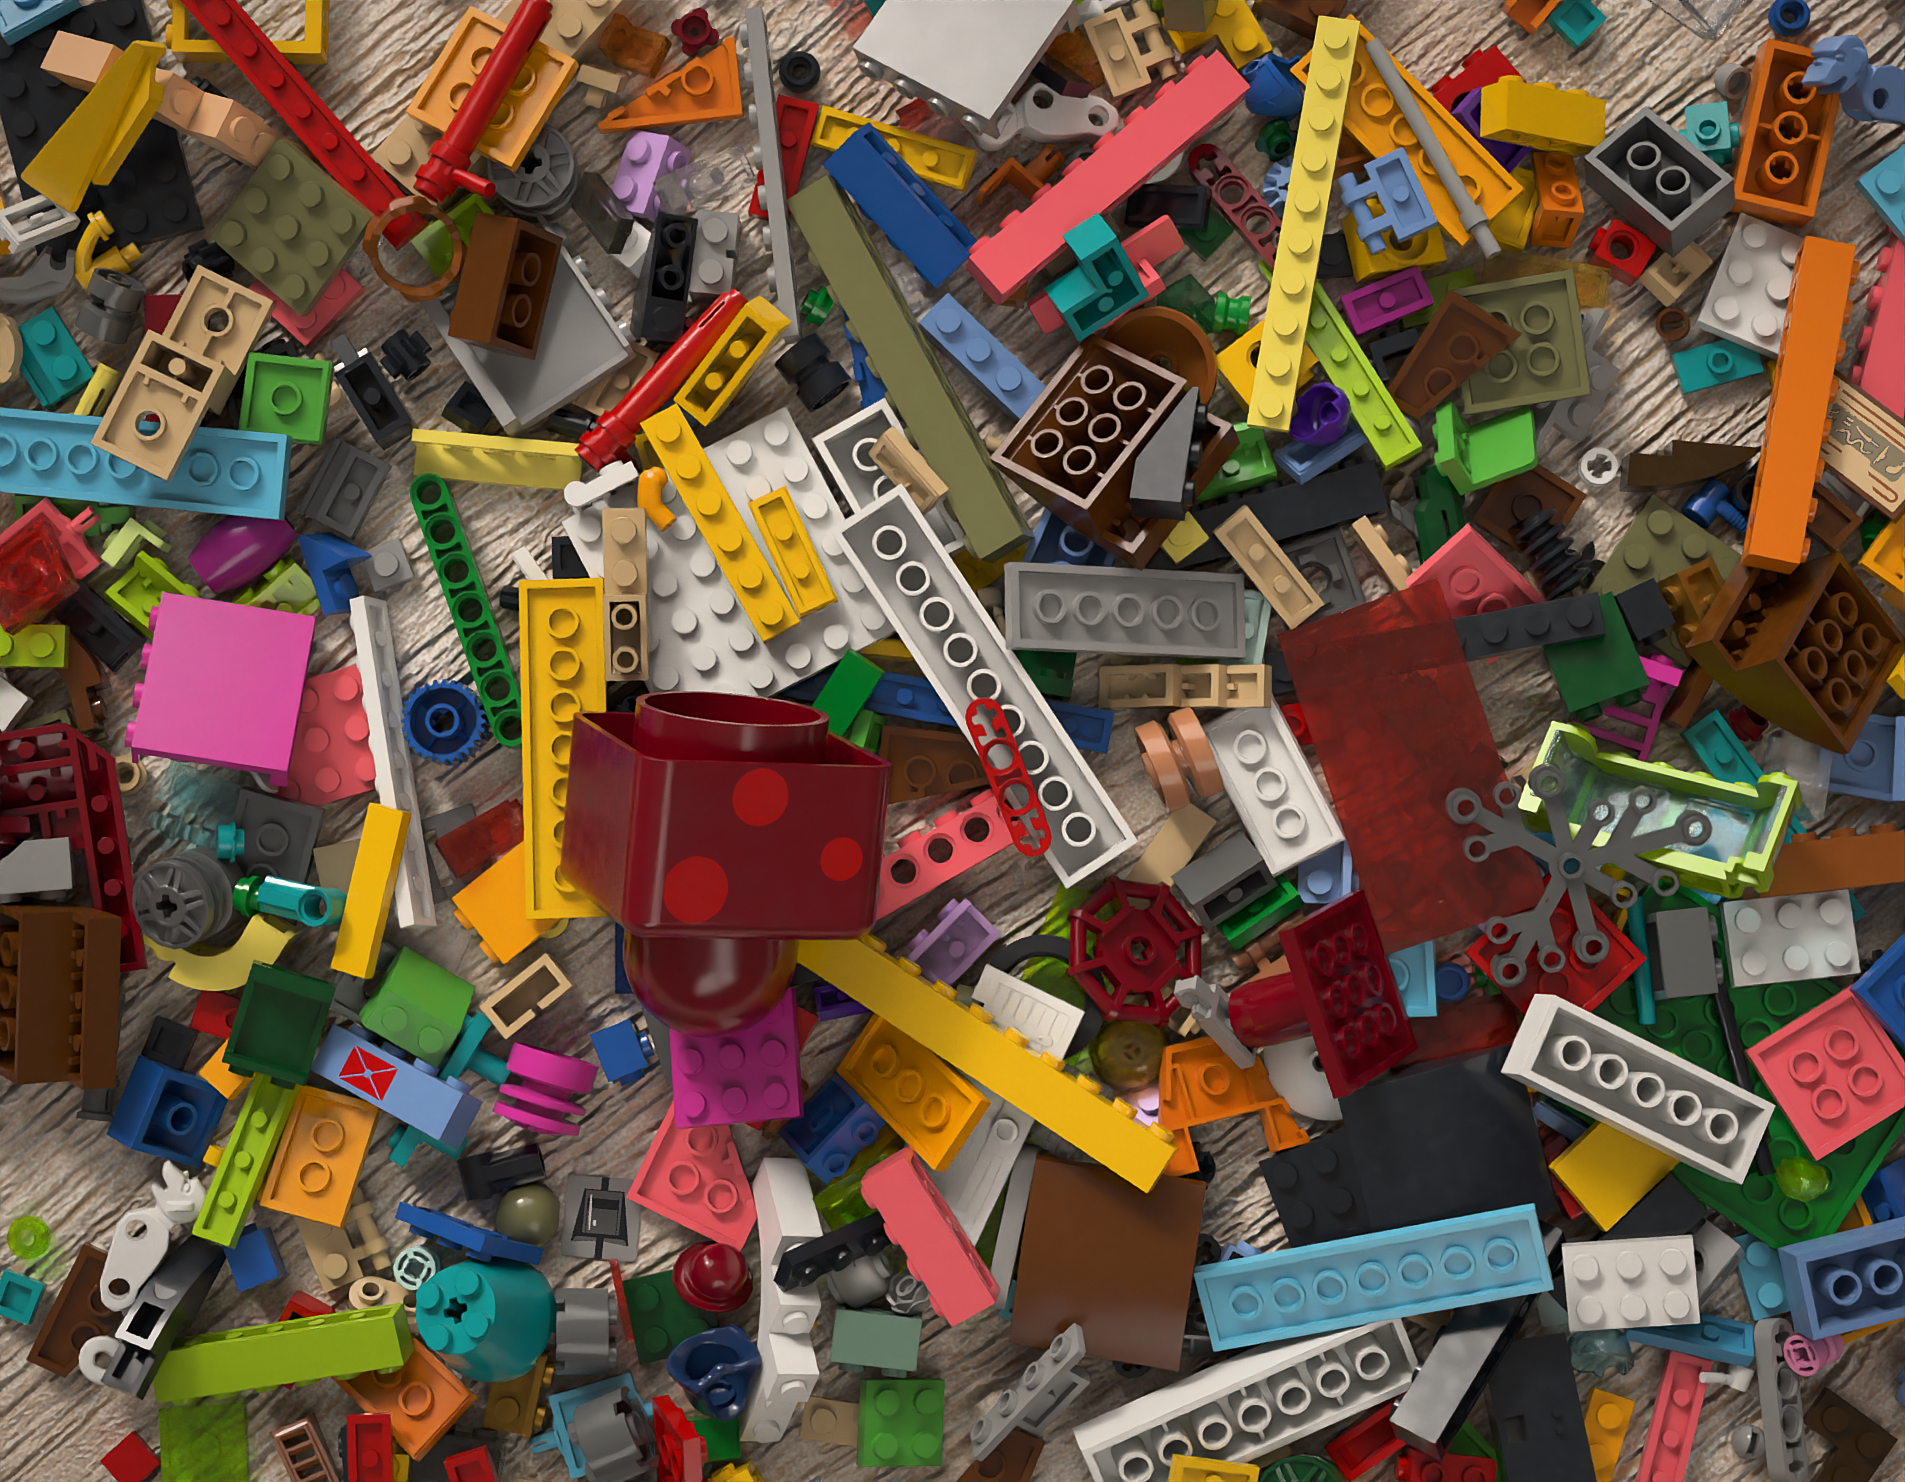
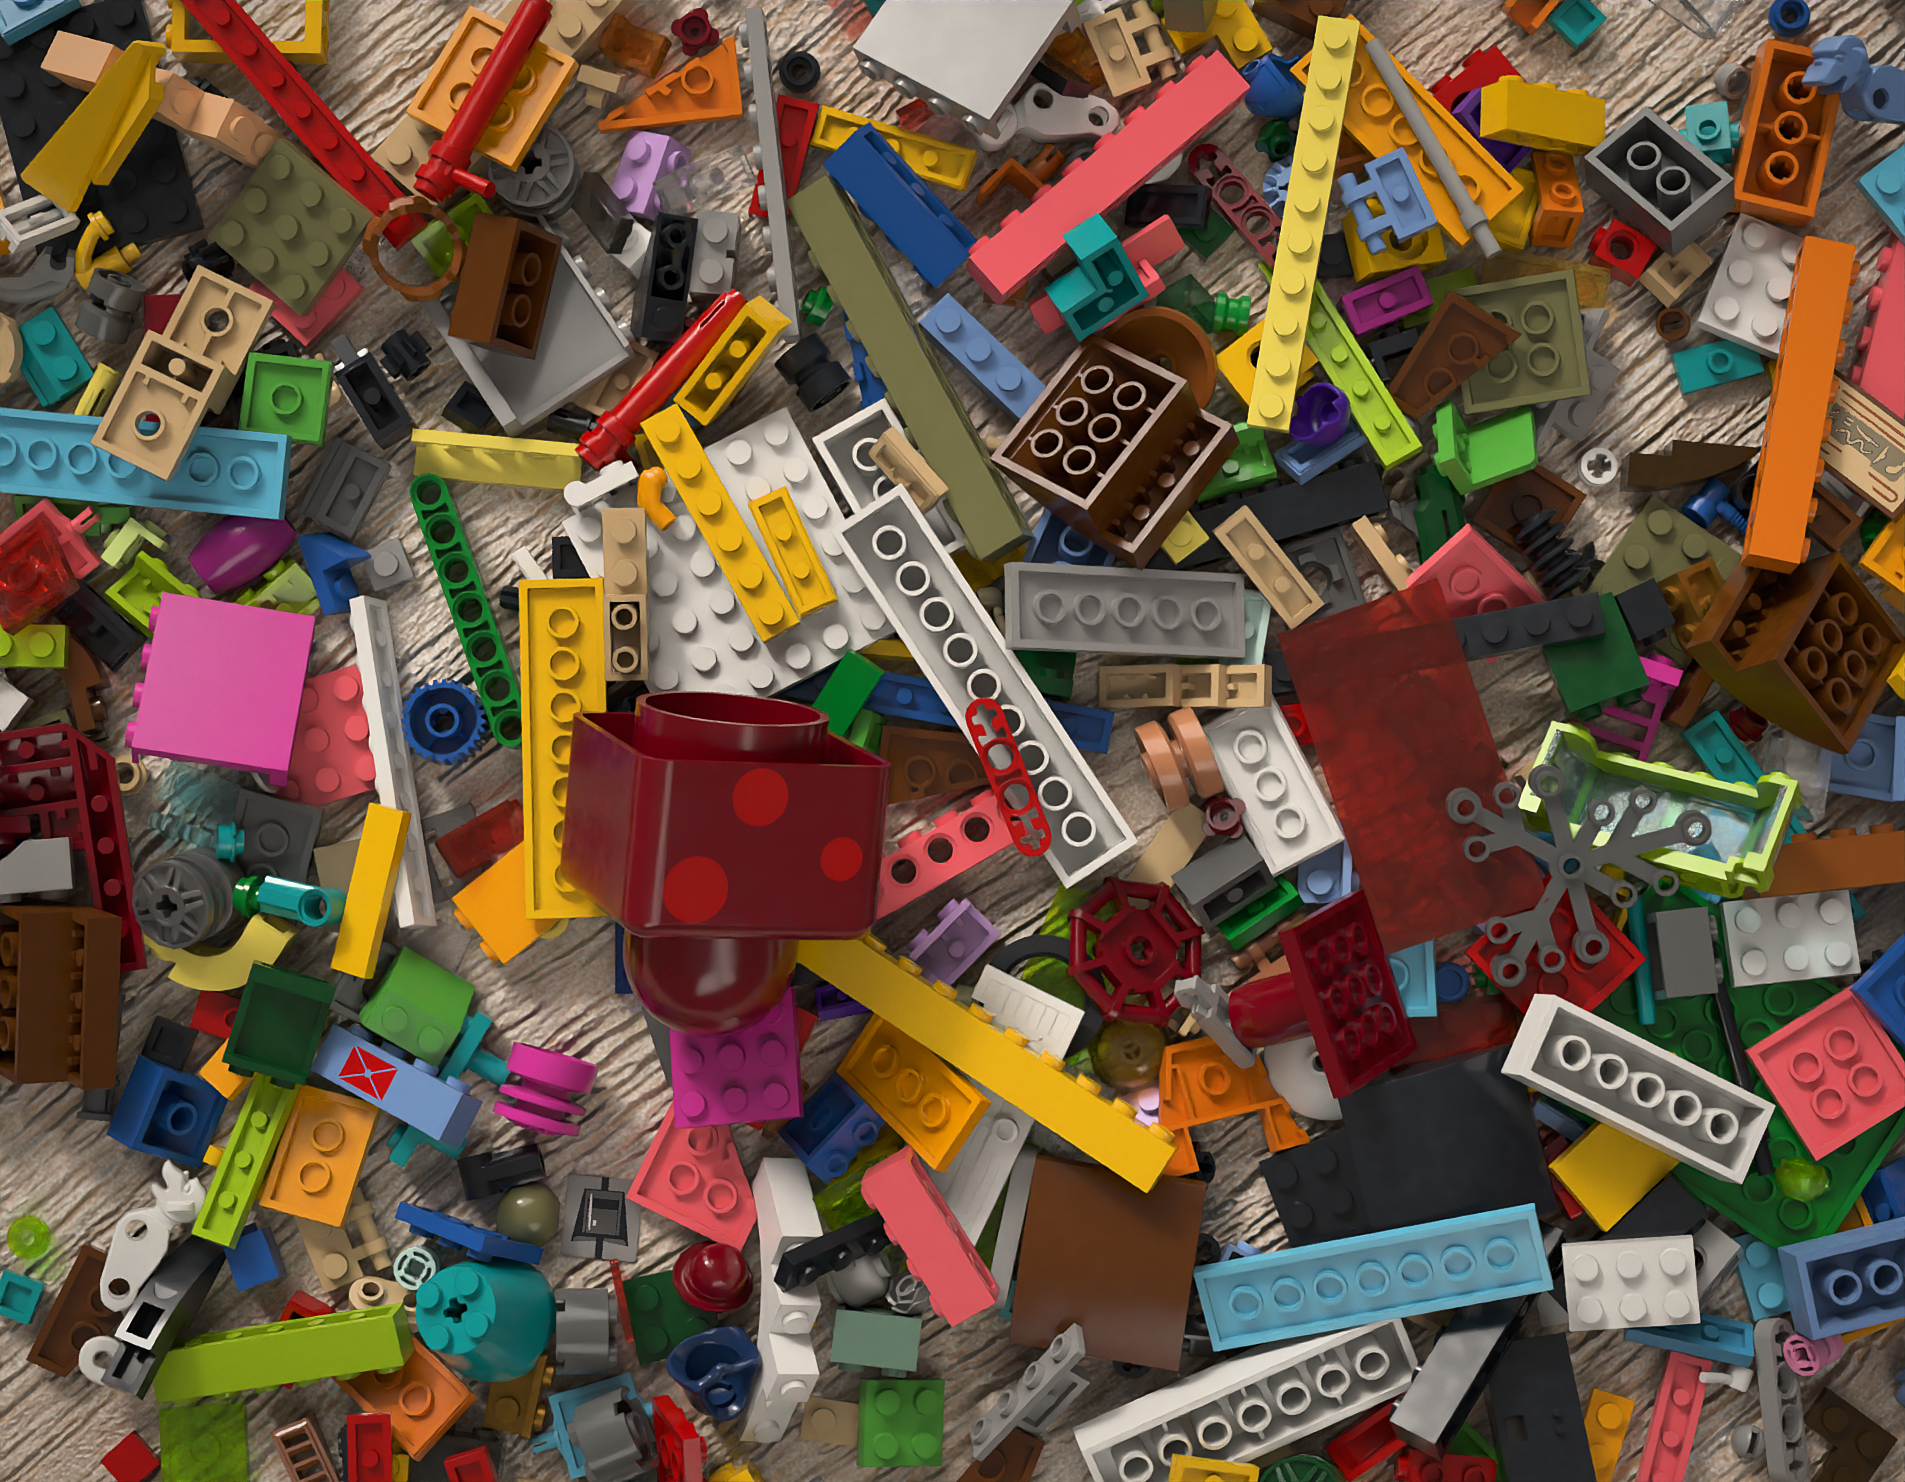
(517, 1002): tan piece -> none
(623, 1051): blue brick -> none
(720, 1436): green brick -> none
(1164, 467): slope -> none
(1218, 806): none -> plate
(1599, 1349): clear light blue hair -> none

